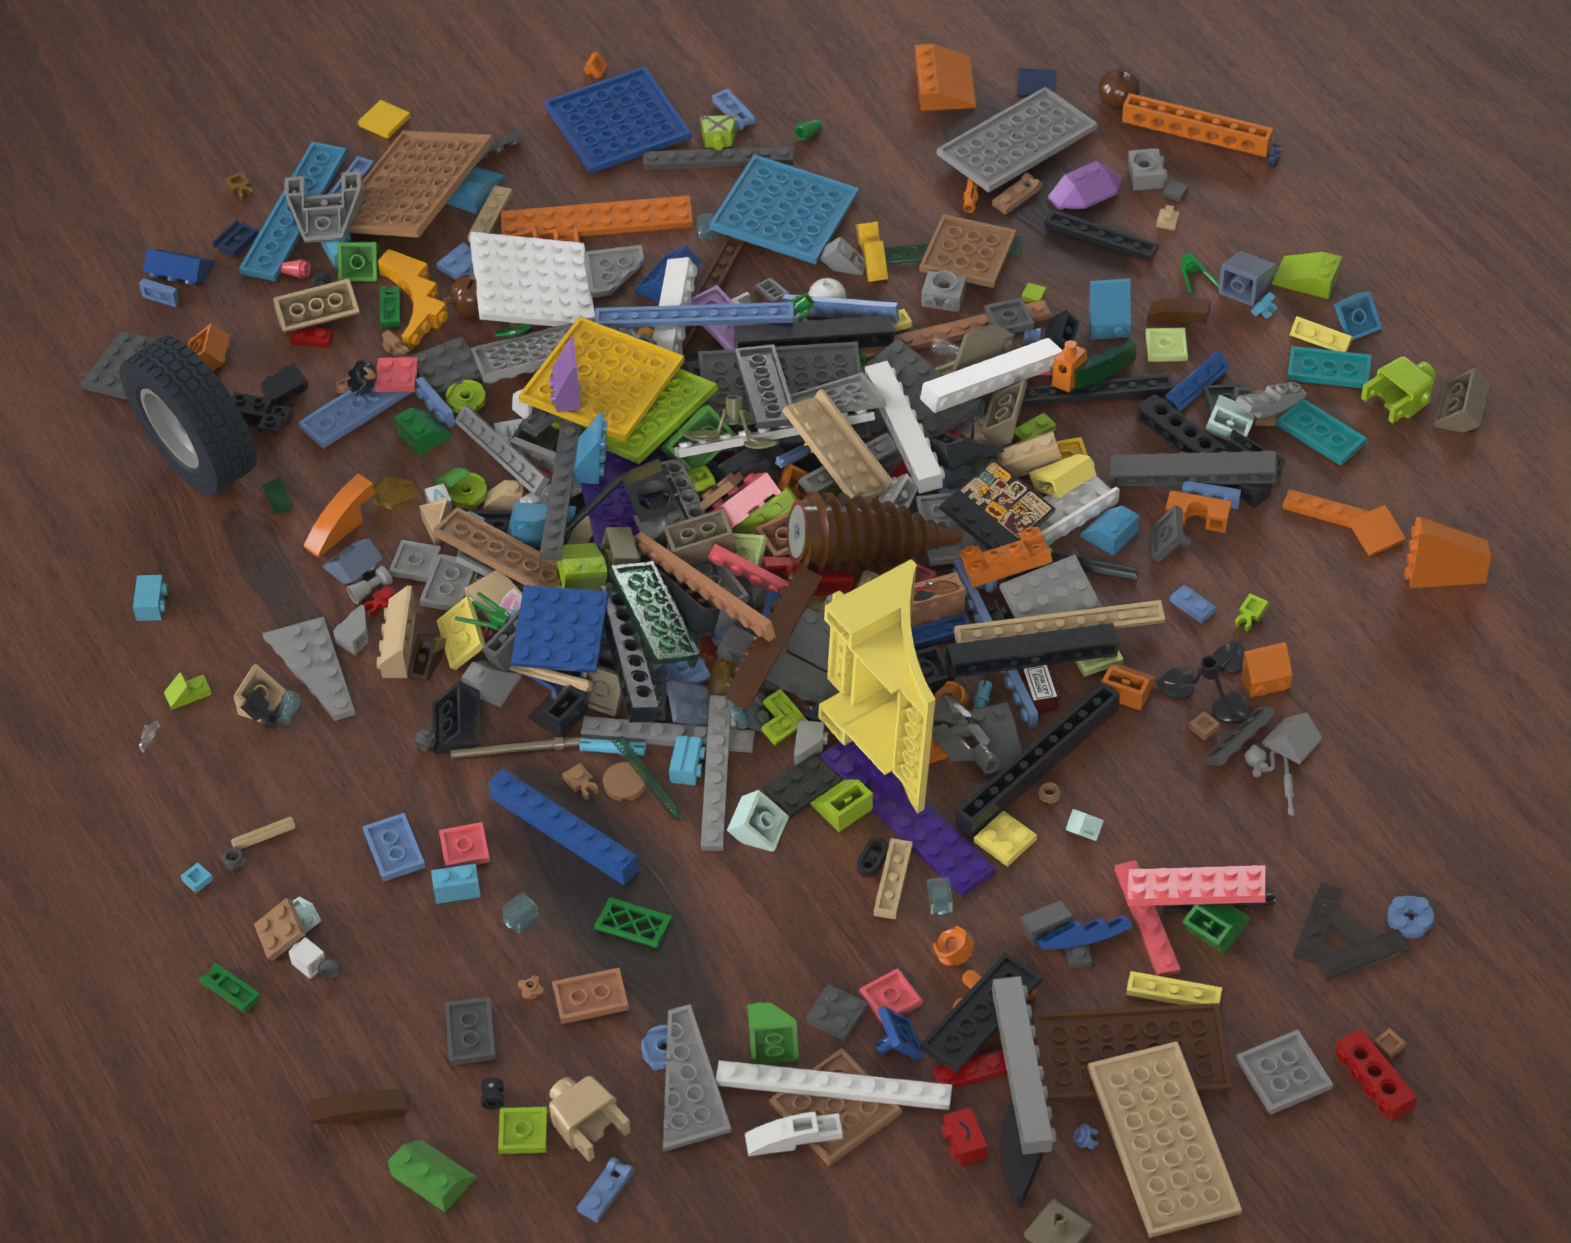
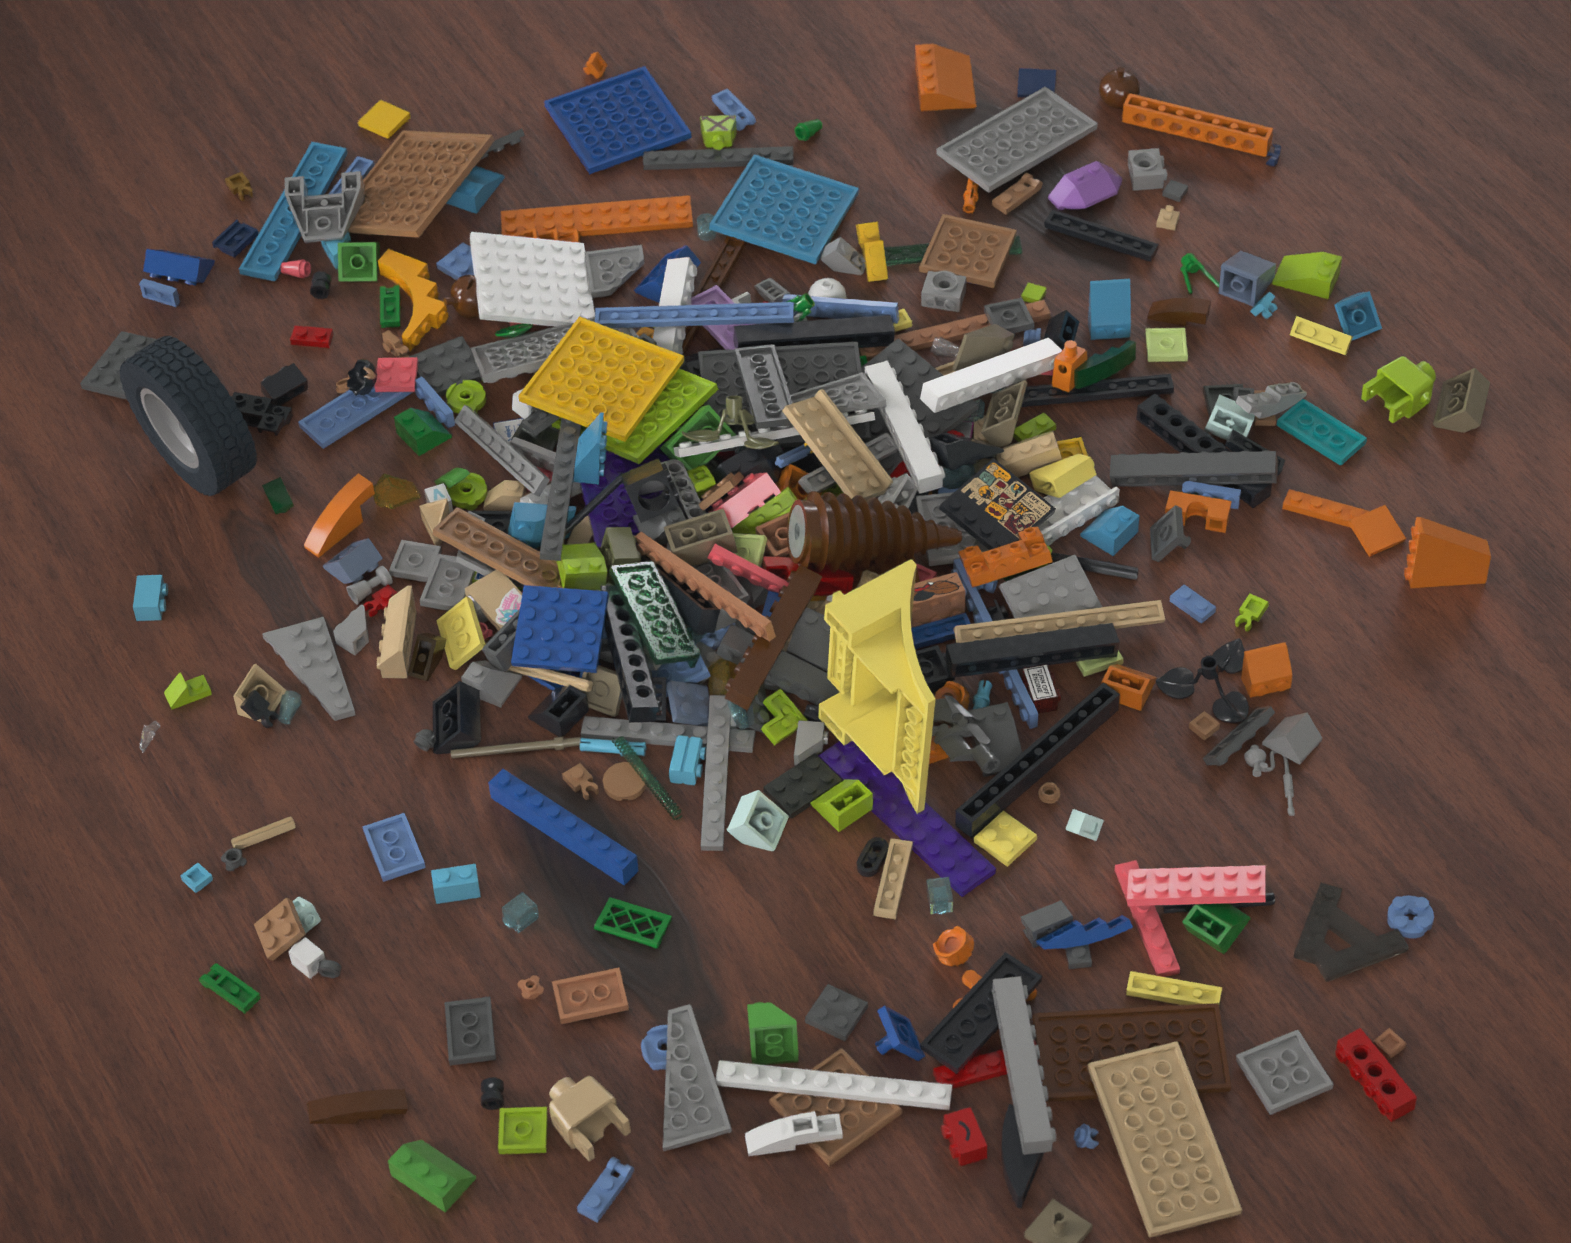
(211, 345): orange slope -> none
(315, 305): tan slope -> none
(464, 845): coral plate -> none
(491, 210): tan plate -> none
(498, 615): green plant -> none
(565, 380): medium lavender slope -> none
(708, 651): clear red plate -> none
(891, 991): coral tile -> none
(1193, 384): blue plate -> none
(1328, 367): teal plate -> none

